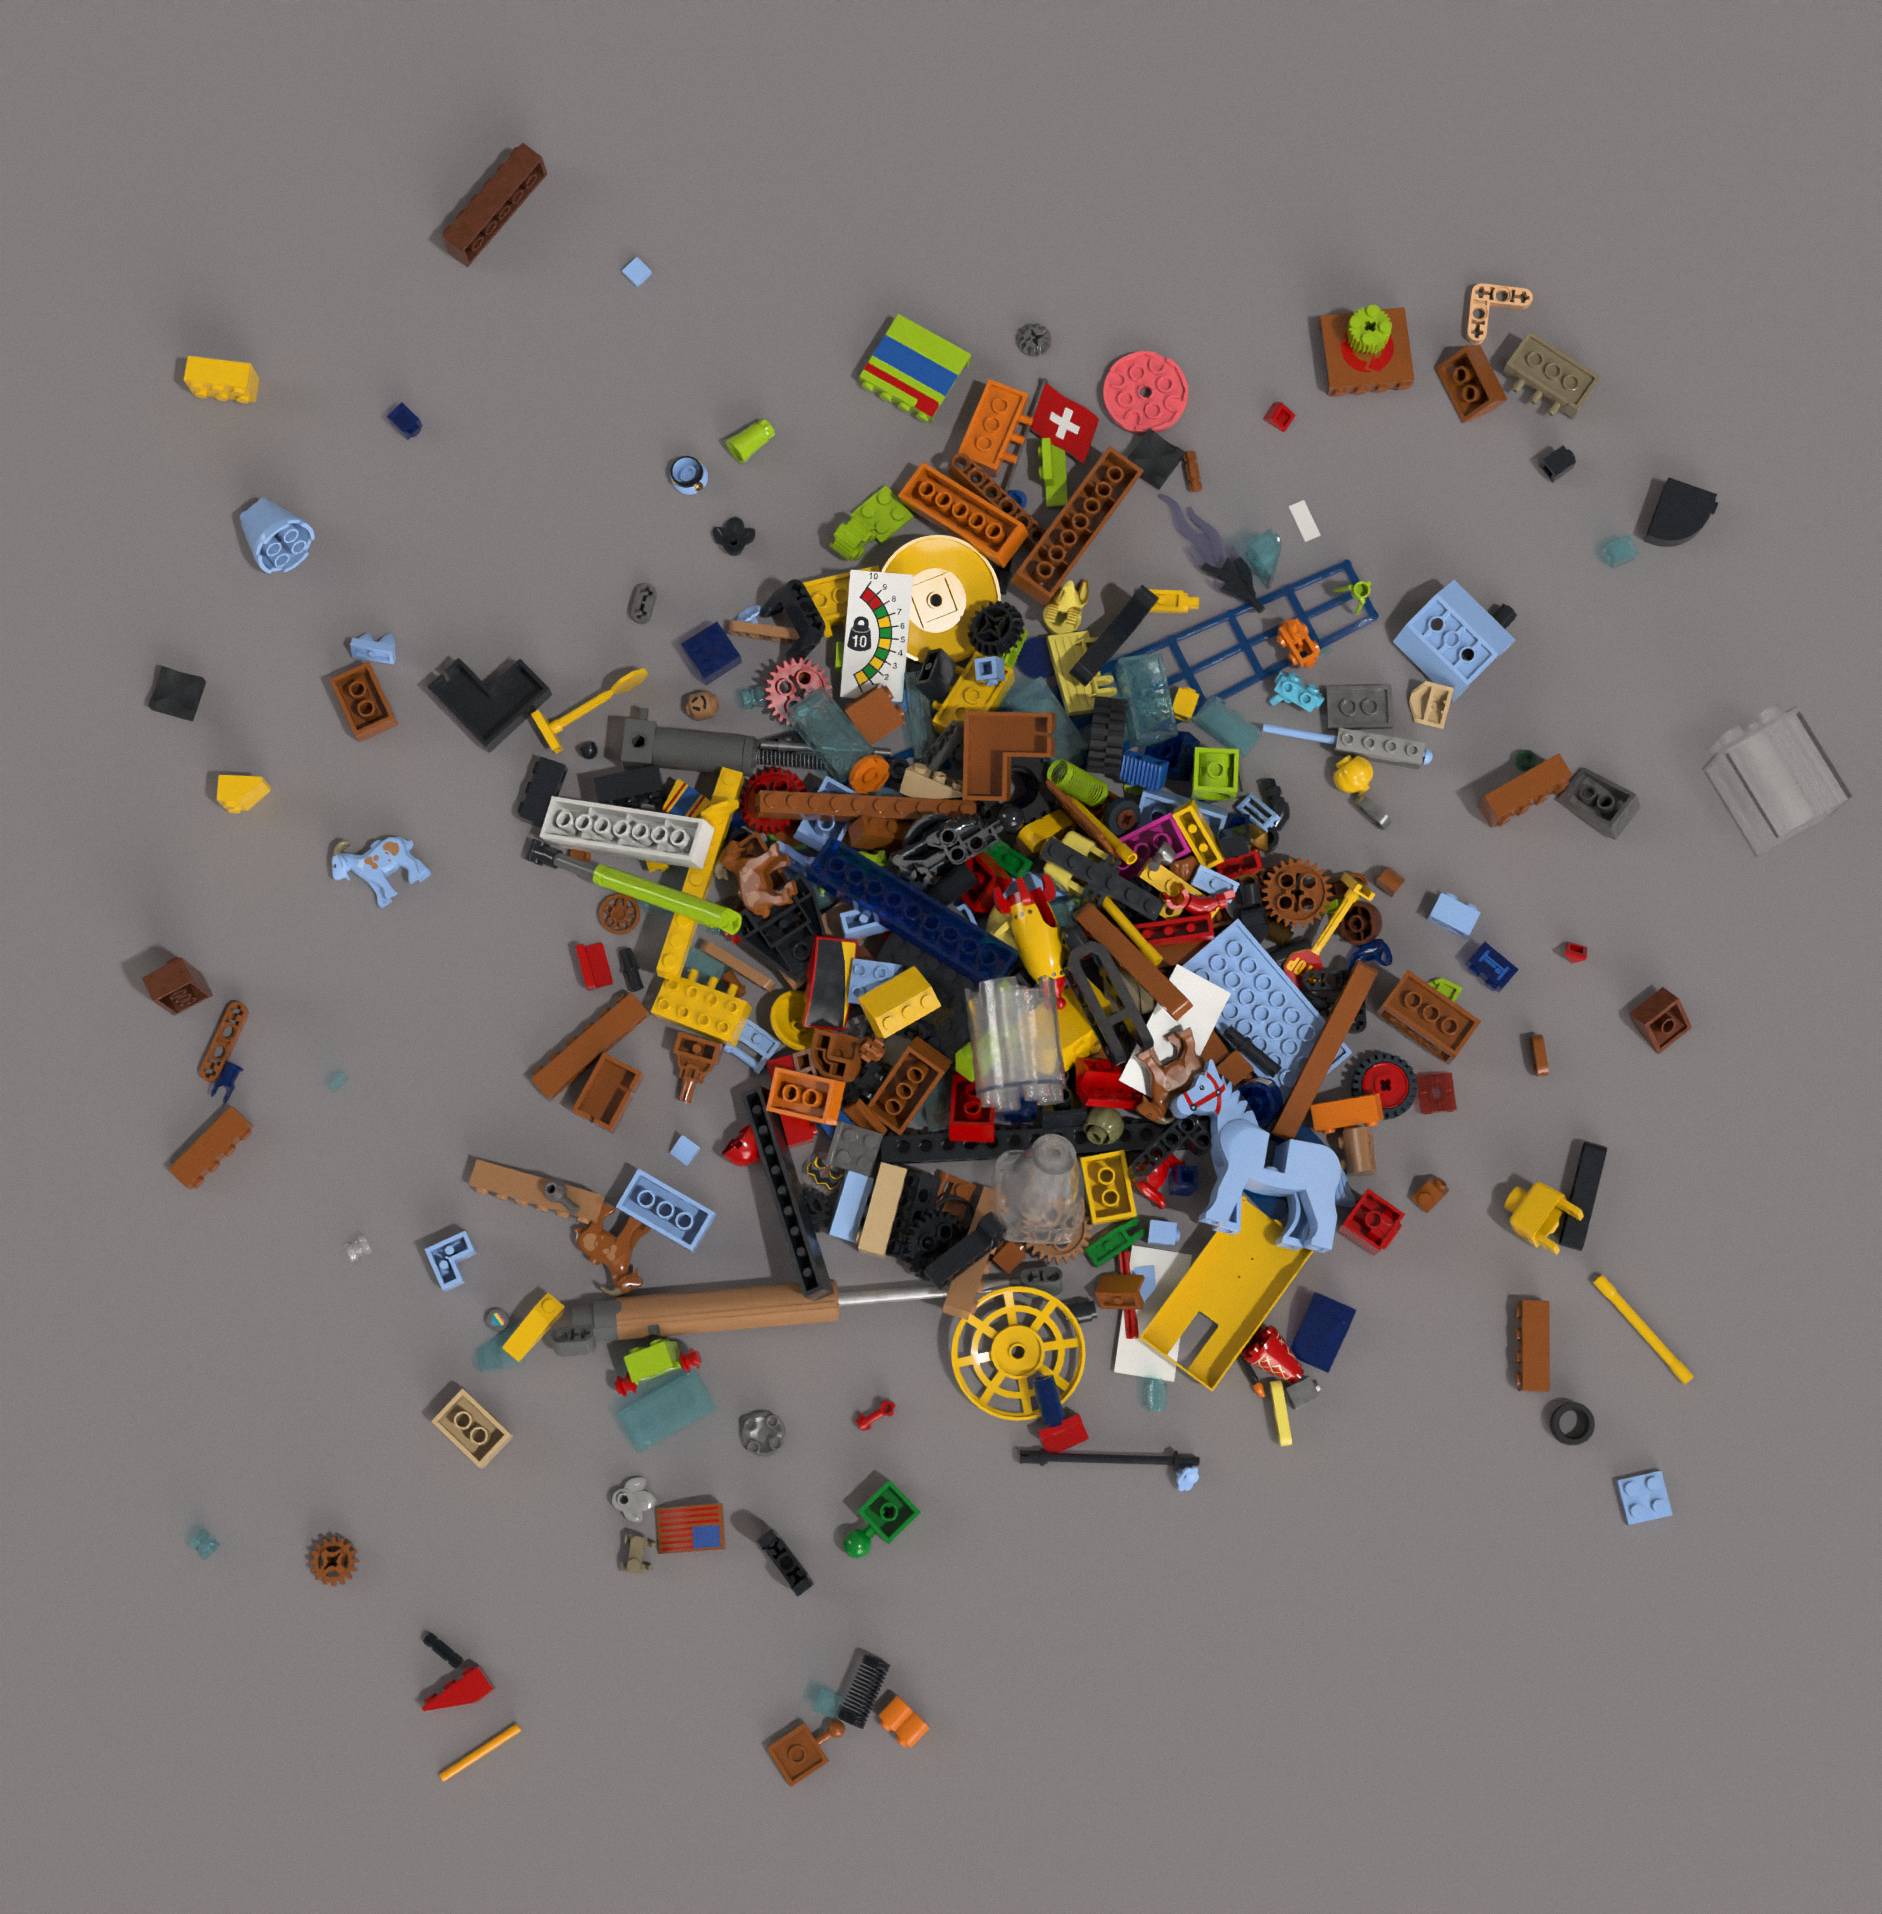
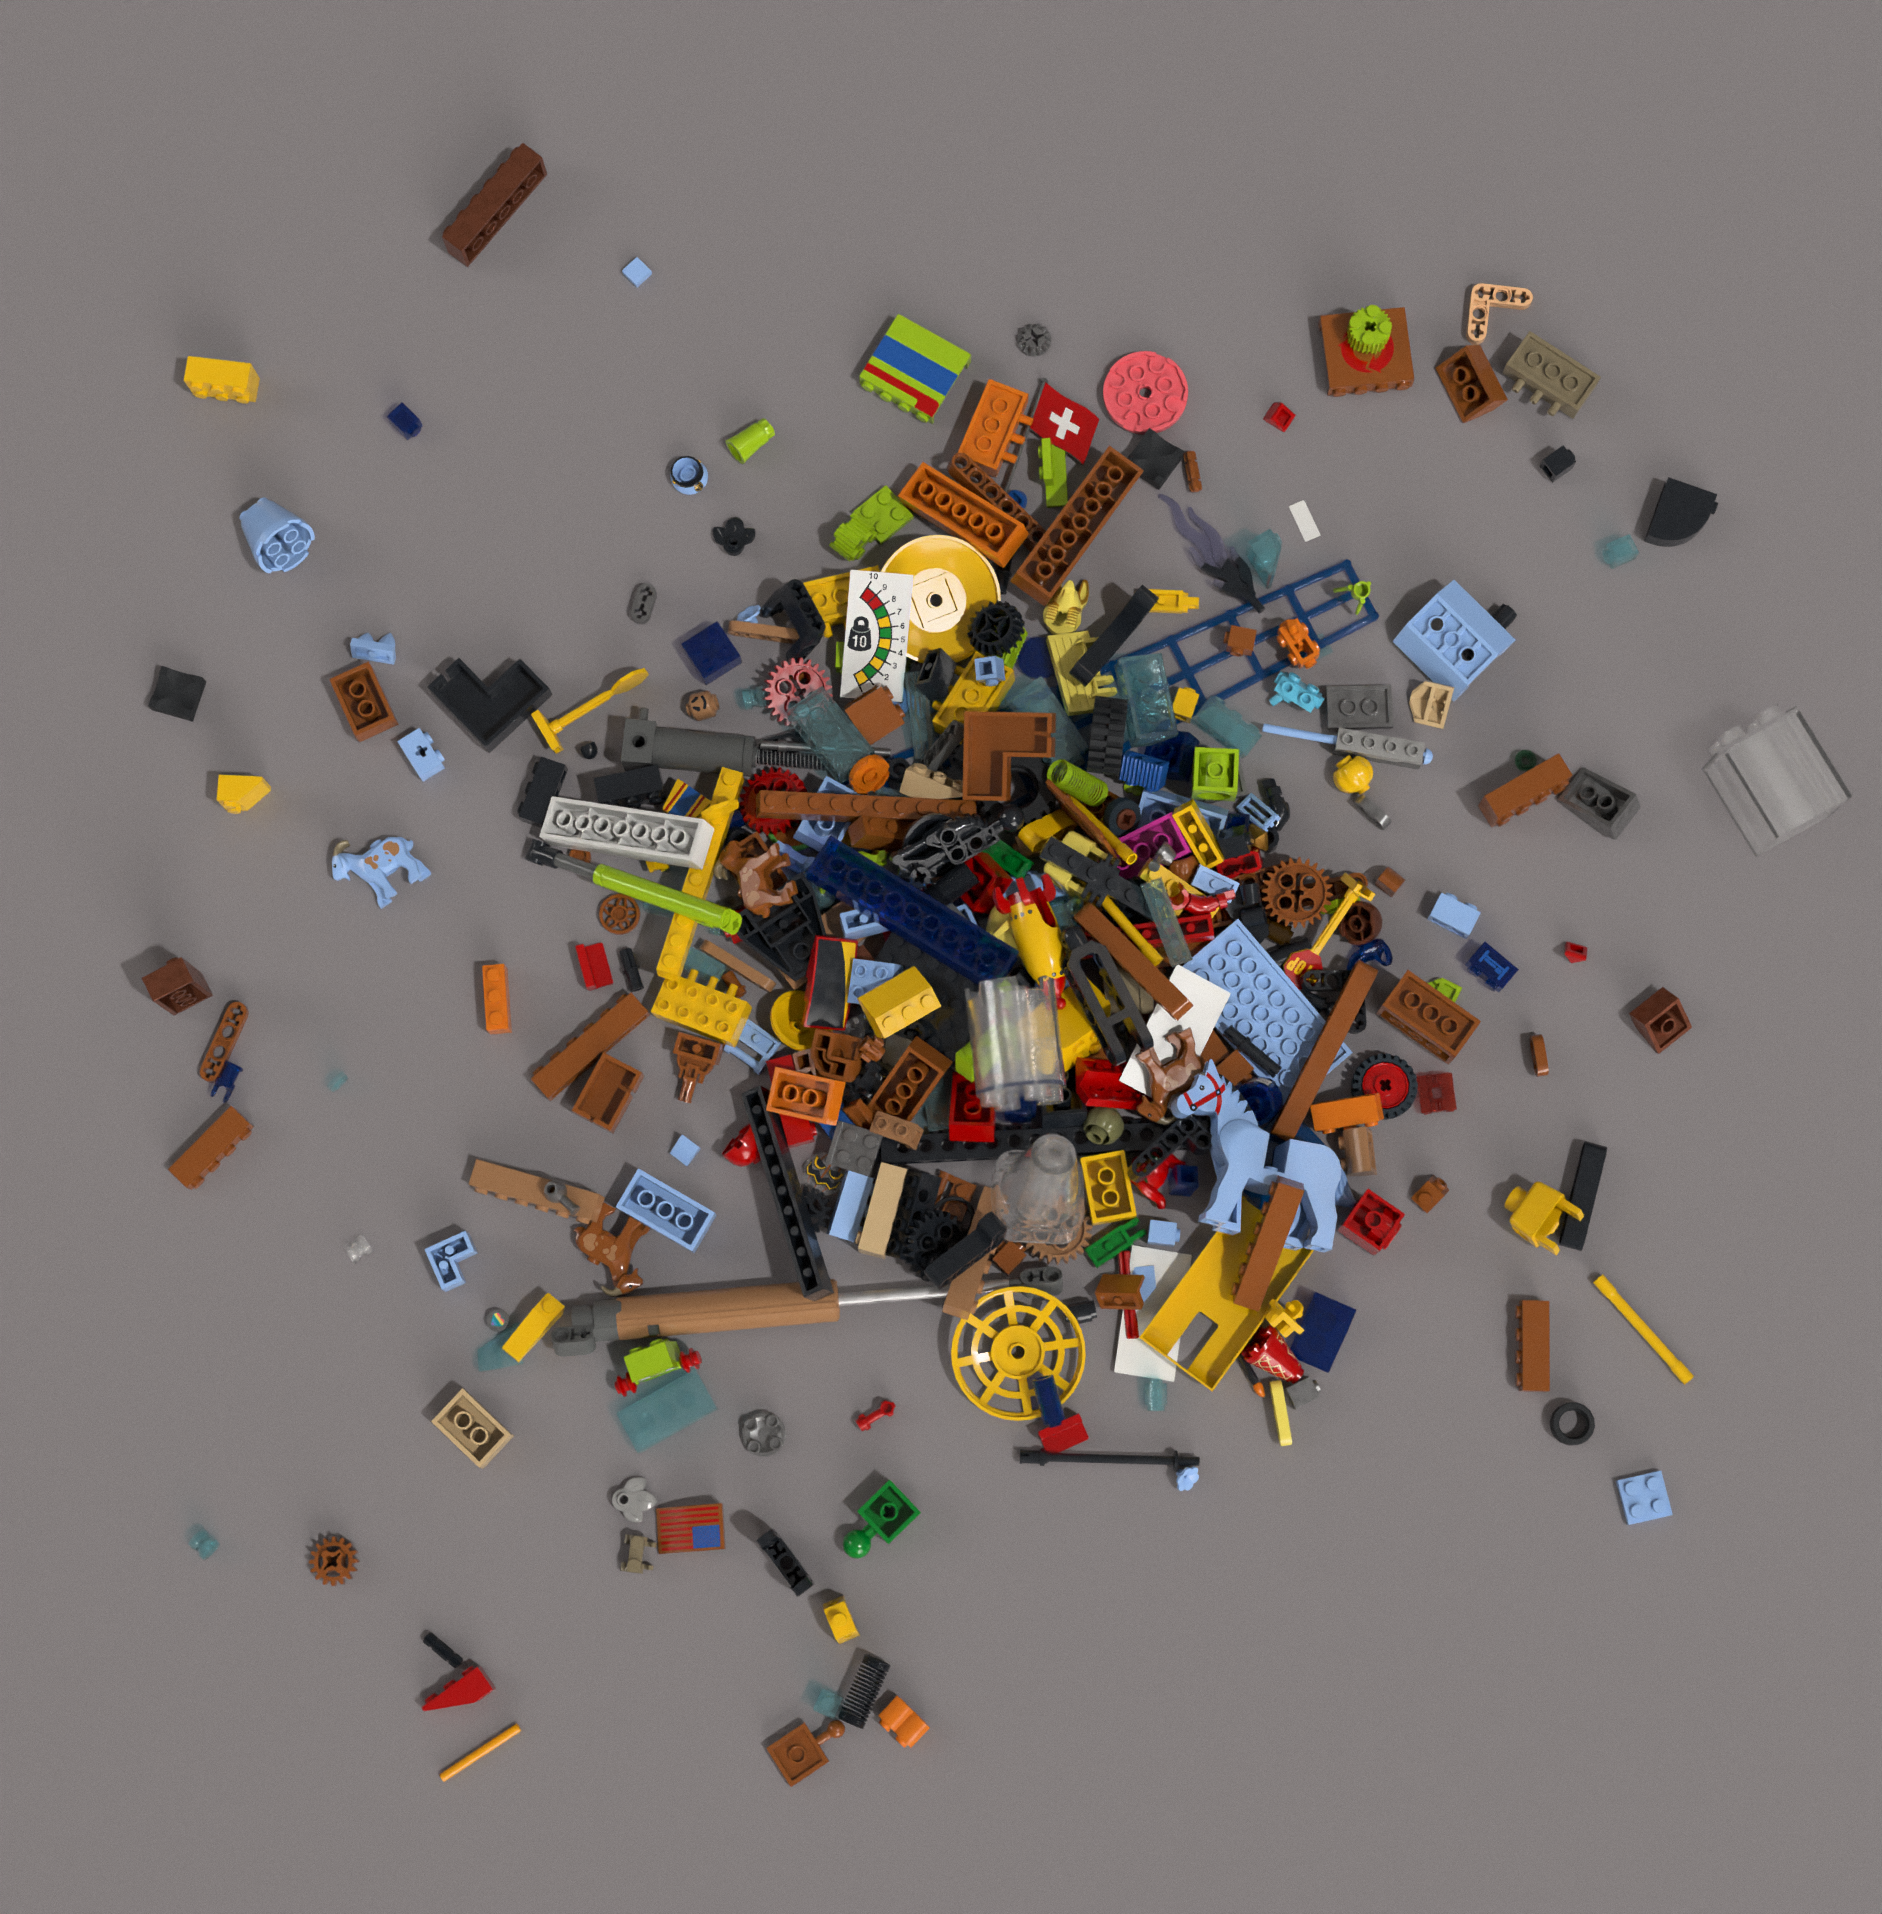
(413, 745): none -> light blue brick
(497, 999): none -> orange brick
(840, 1619): none -> yellow torso
(897, 1129): none -> medium nougat bracket
(1166, 922): none -> clear light blue tile
(1240, 641): none -> dark orange brick
(1268, 1243): none -> dark orange brick
(1288, 1314): none -> yellow hips

